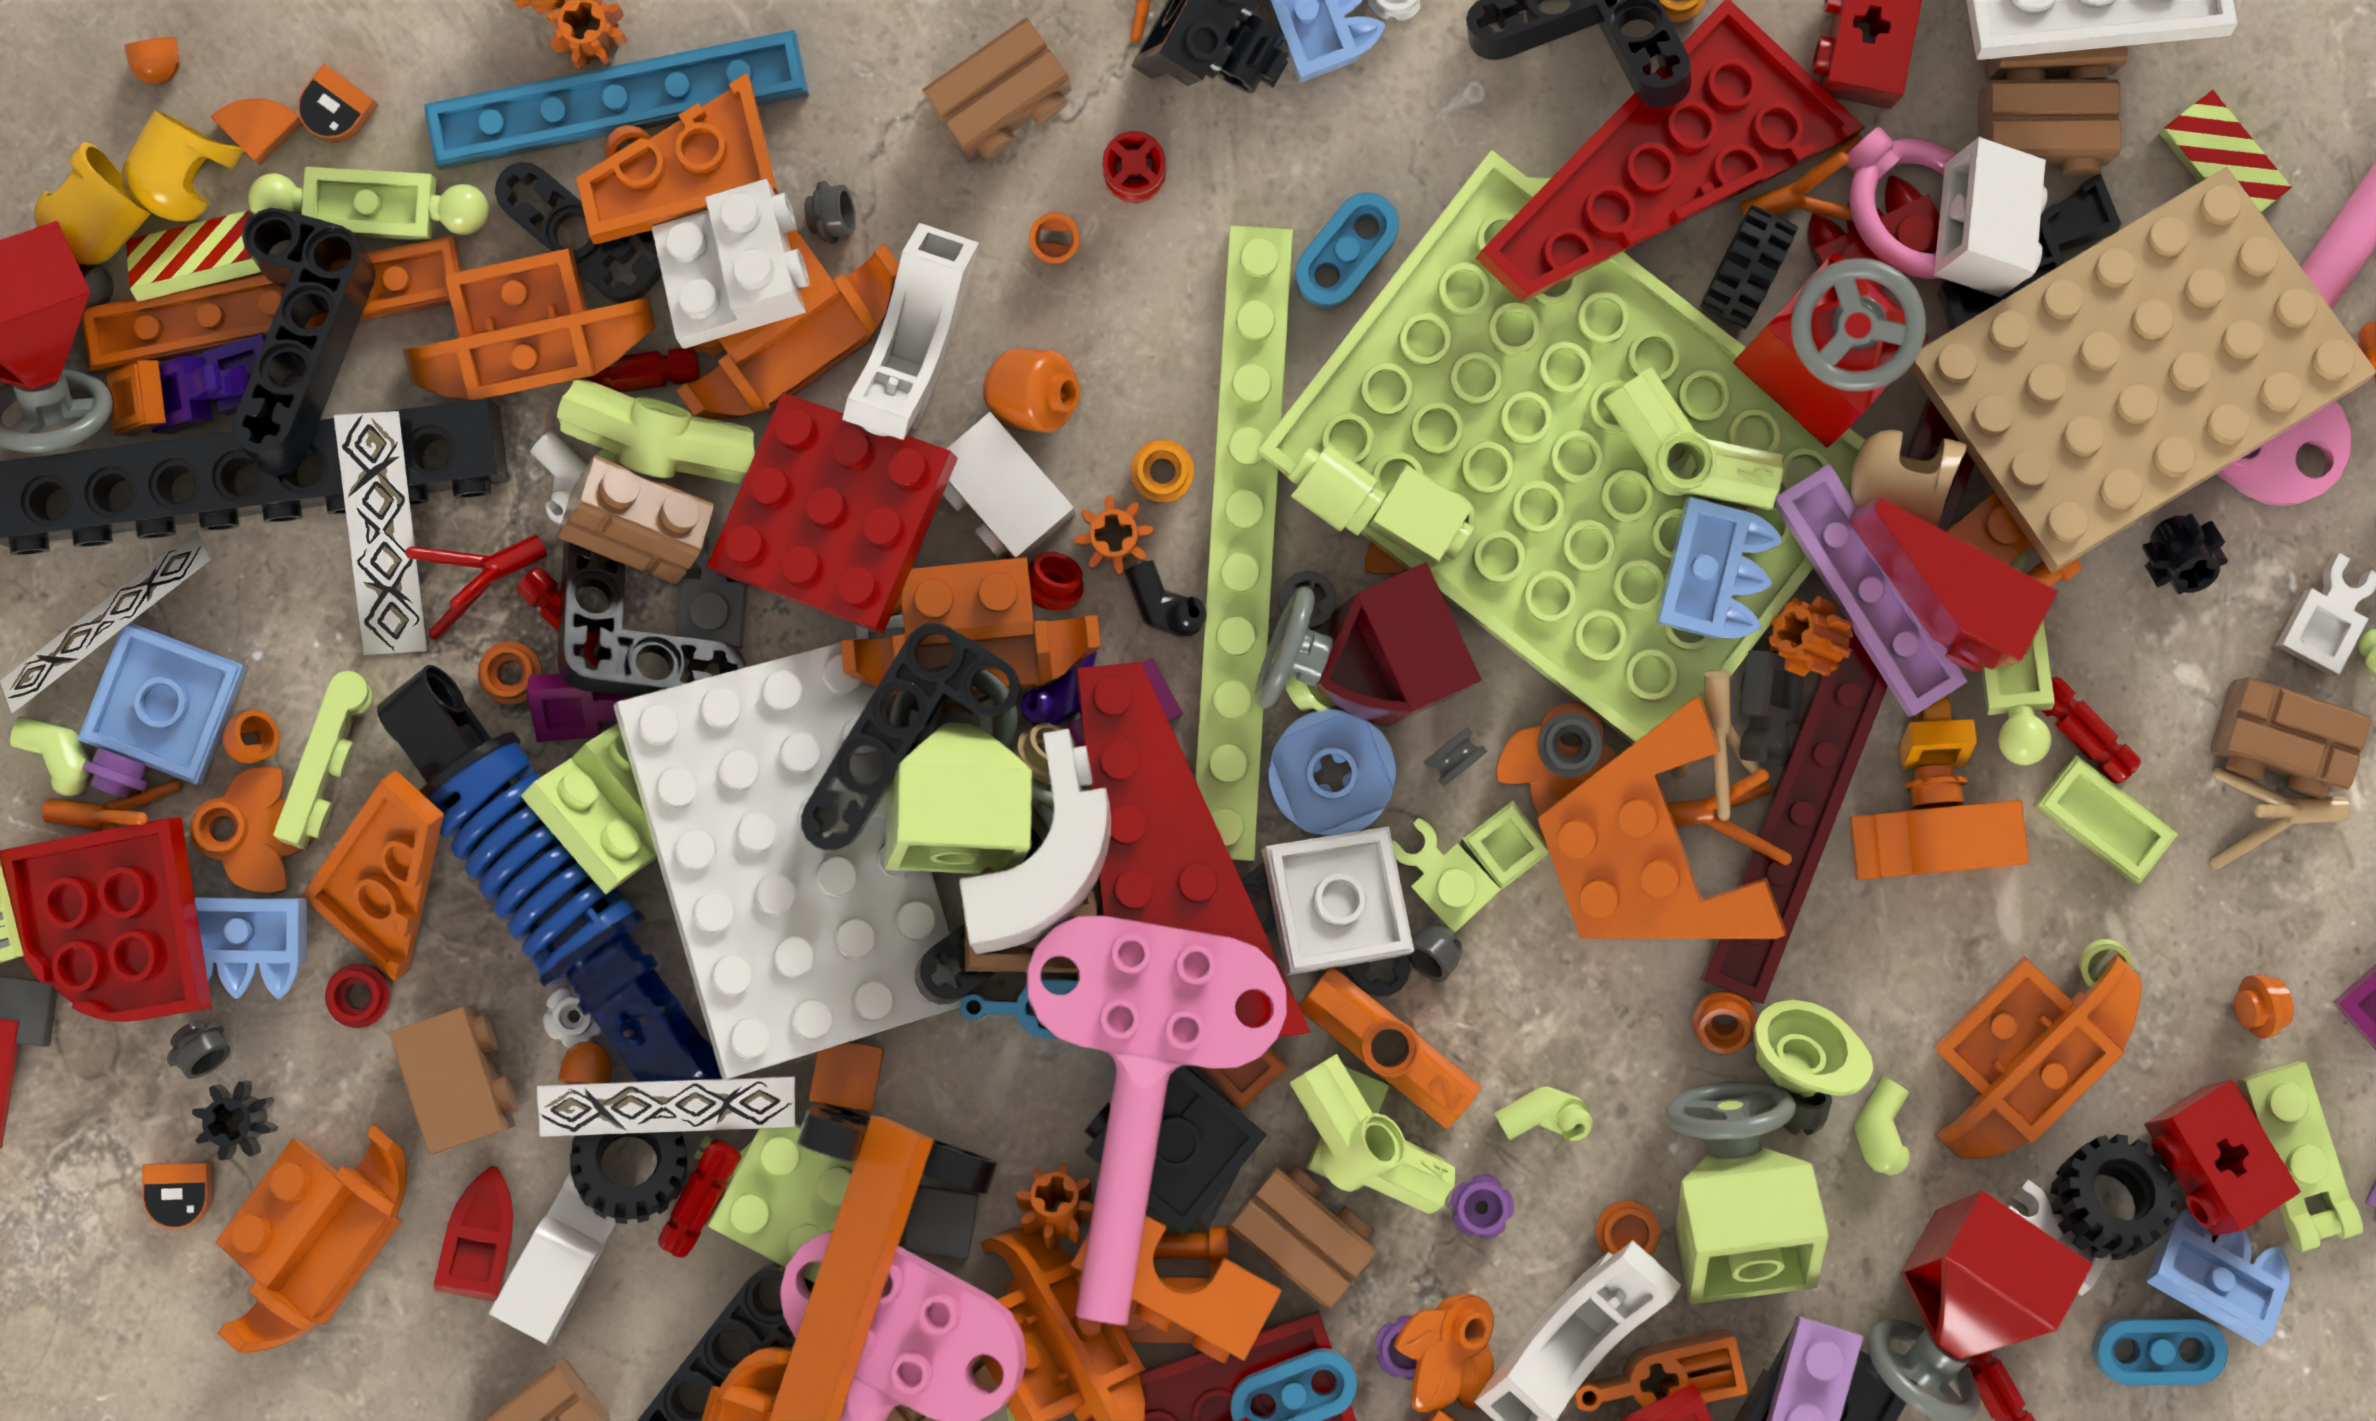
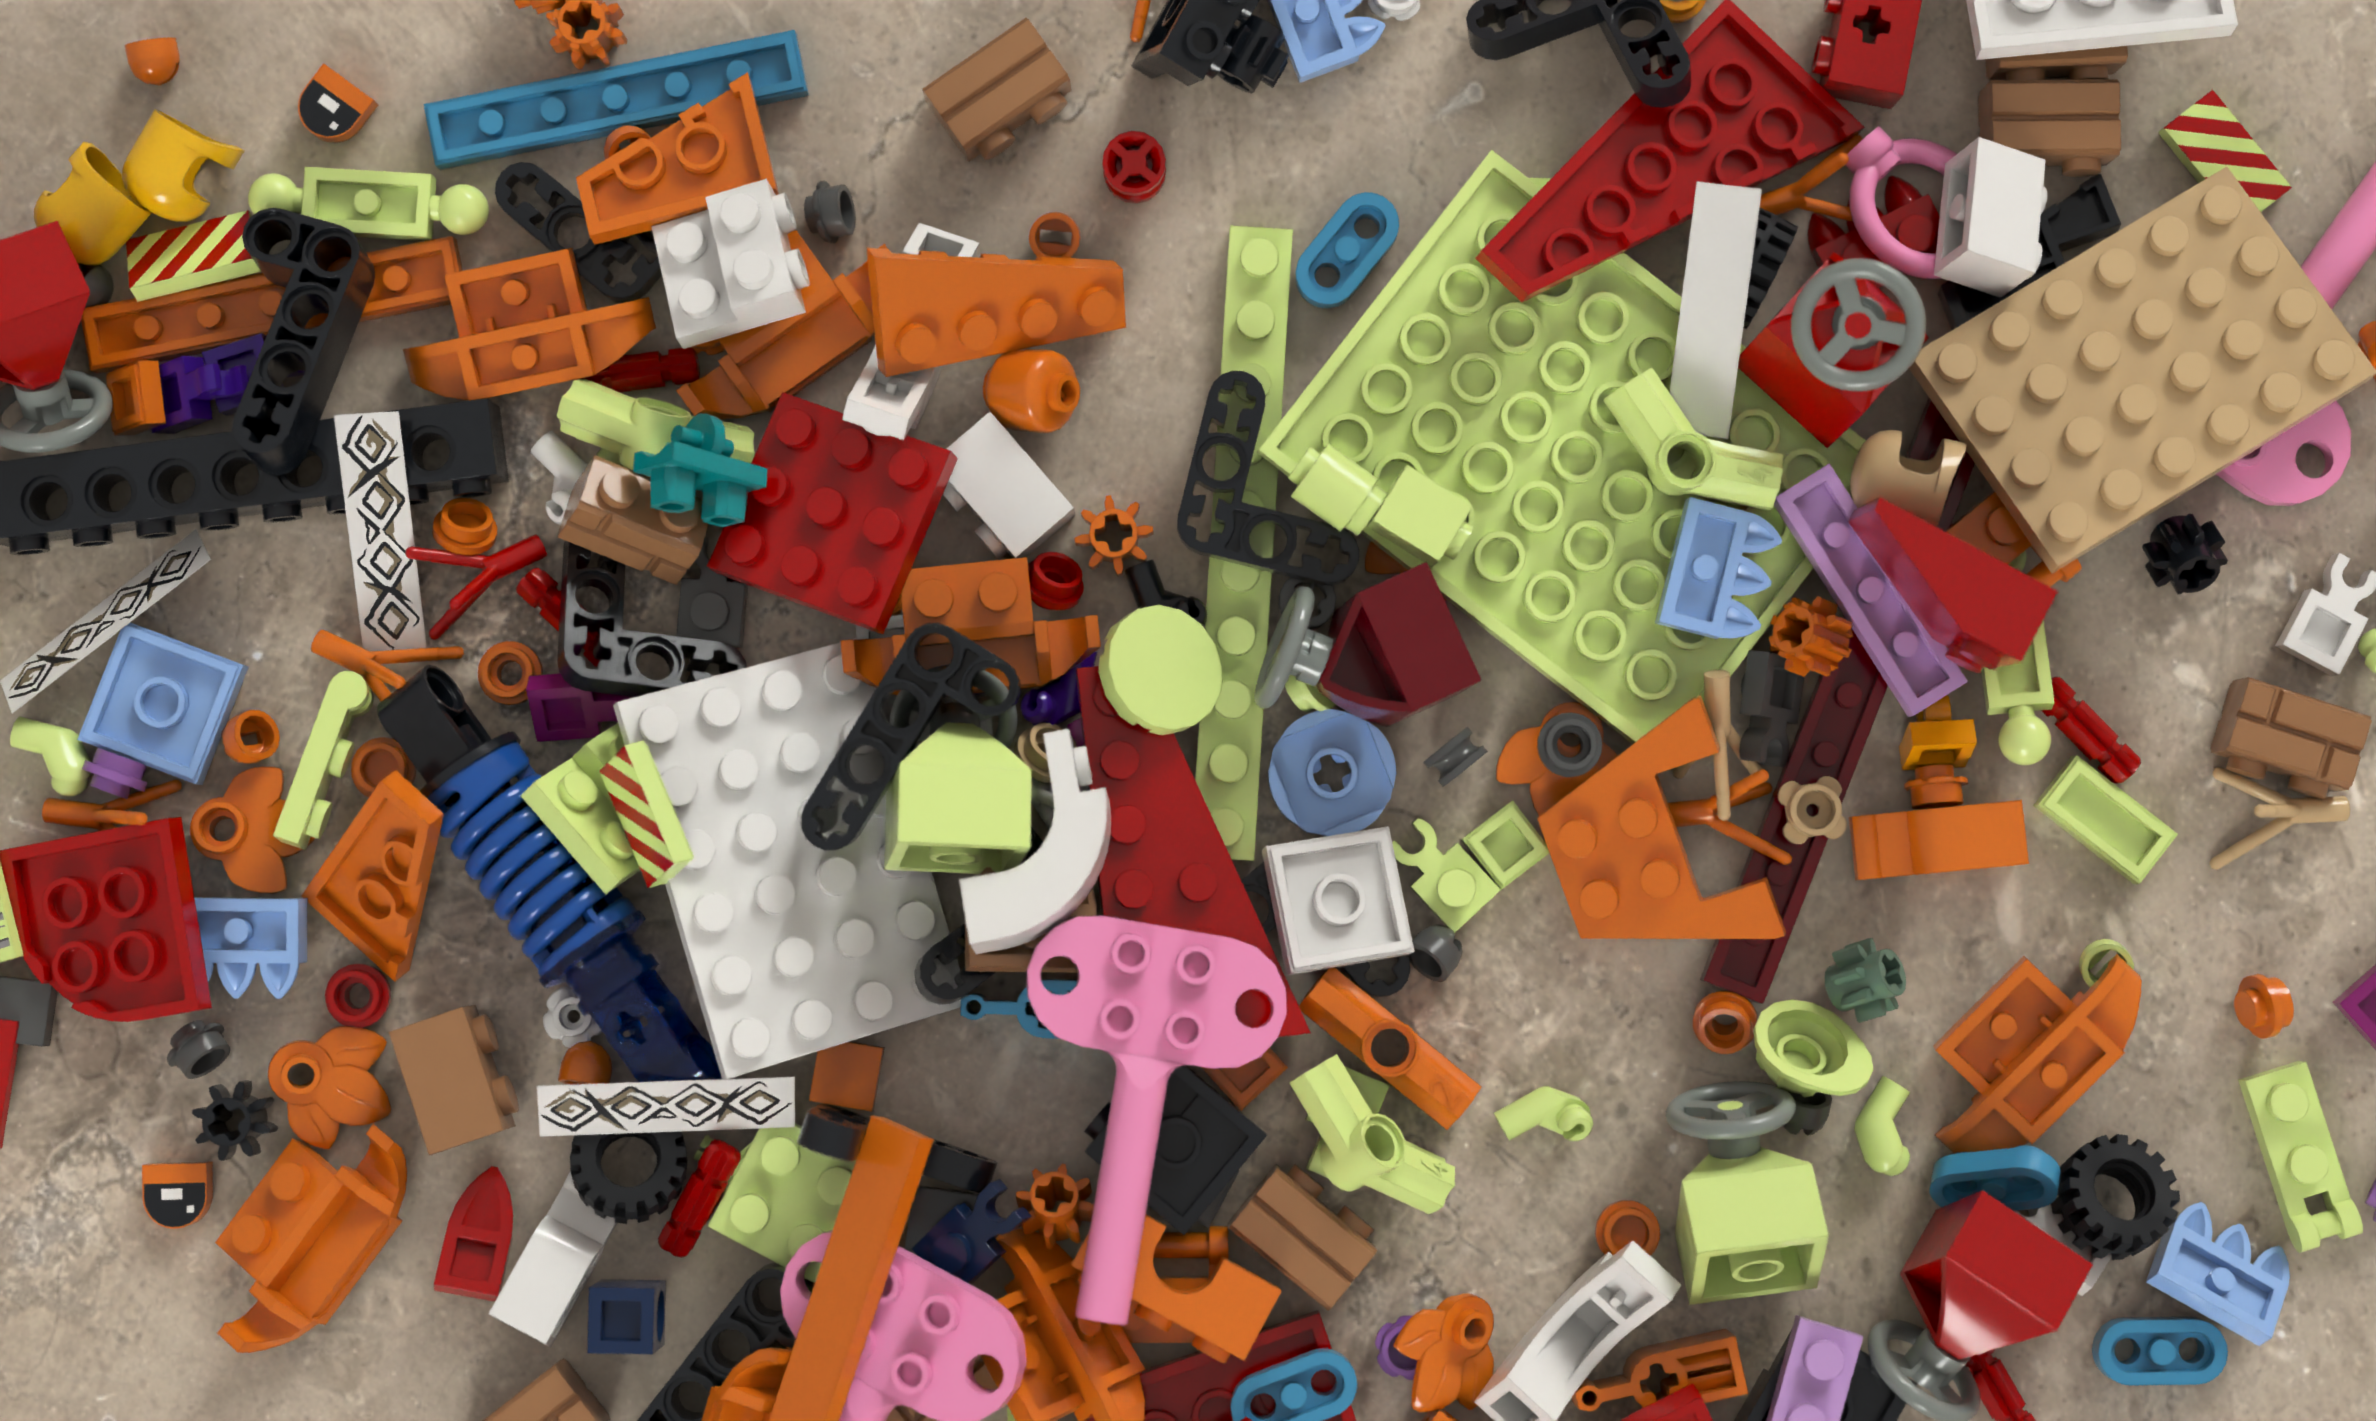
(257, 125): orange tile -> none
(340, 1086): none -> orange plate
(369, 662): none -> orange plant
(377, 760): none -> orange plate
(465, 527): none -> orange plate
(626, 1316): none -> dark blue brick
(646, 813): none -> yellowish green tile
(701, 462): none -> teal hips
(965, 1240): none -> dark blue plate
(967, 308): none -> orange wing
(1160, 669): none -> yellowish green tile
(1162, 451): light orange plate -> none
(1242, 517): none -> black beam
(1499, 1207): medium lavender plate -> none
(1714, 305): none -> white sticker
(1826, 822): none -> tan plate
(1865, 980): none -> sand green gear
(2014, 1176): none -> dark azure plate
(2250, 1173): red brick -> none

